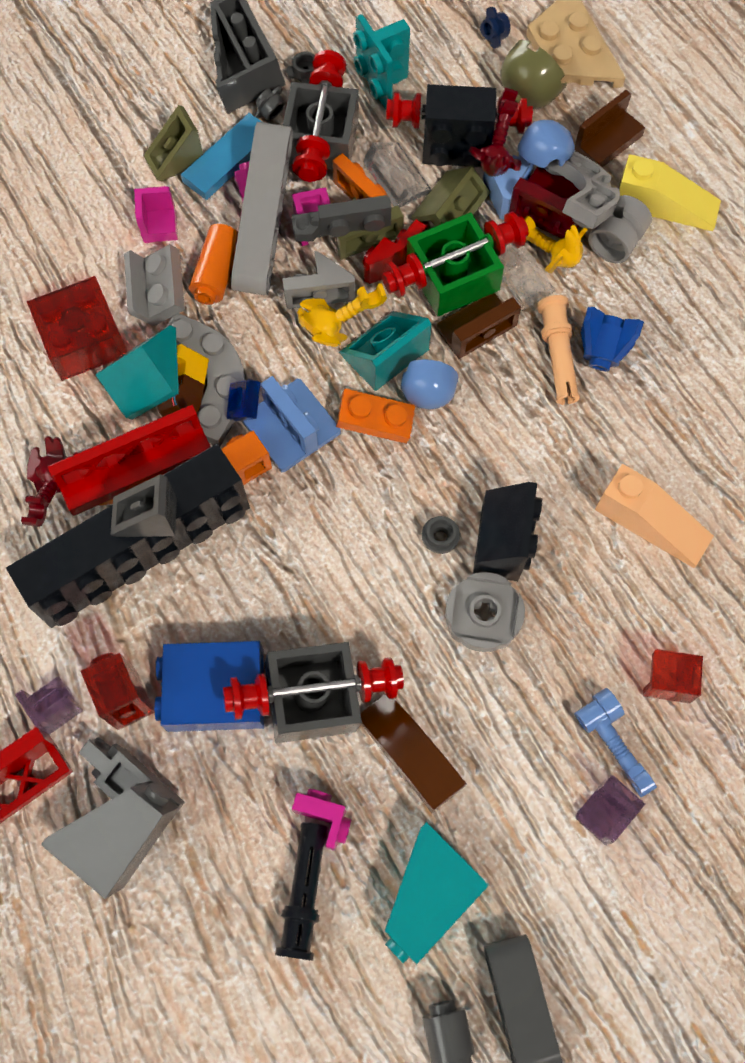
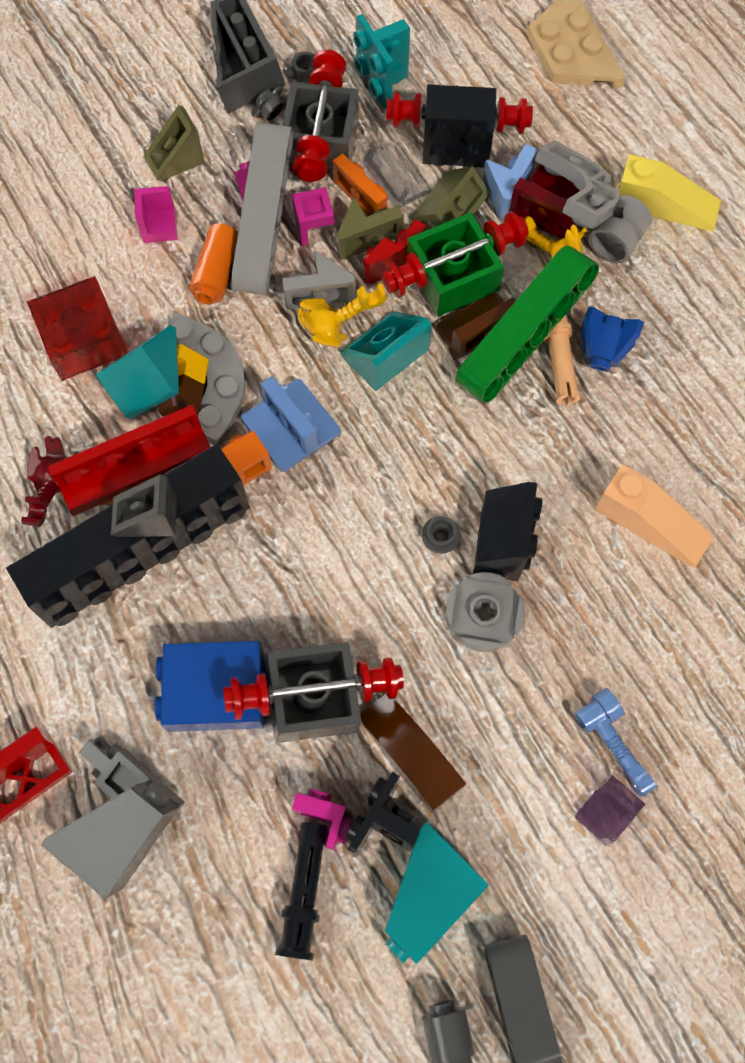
(50, 705): clear purple panel -> none
(116, 690): clear red brick -> none
(154, 285): light grey bracket -> none
(222, 159): dark azure tile -> none
(243, 400): clear blue tile -> none
(342, 218): dark grey hinge -> none
(375, 416): orange plate -> none
(393, 824): none -> black bracket
(429, 383): medium blue hair -> none
(495, 27): dark blue plate -> none
(495, 157): dark red piece -> none
(527, 323): none -> green beam
(532, 75): olive cylinder -> none
(546, 142): medium blue hair -> none
(608, 131): reddish brown panel -> none
(674, 676): clear red panel -> none

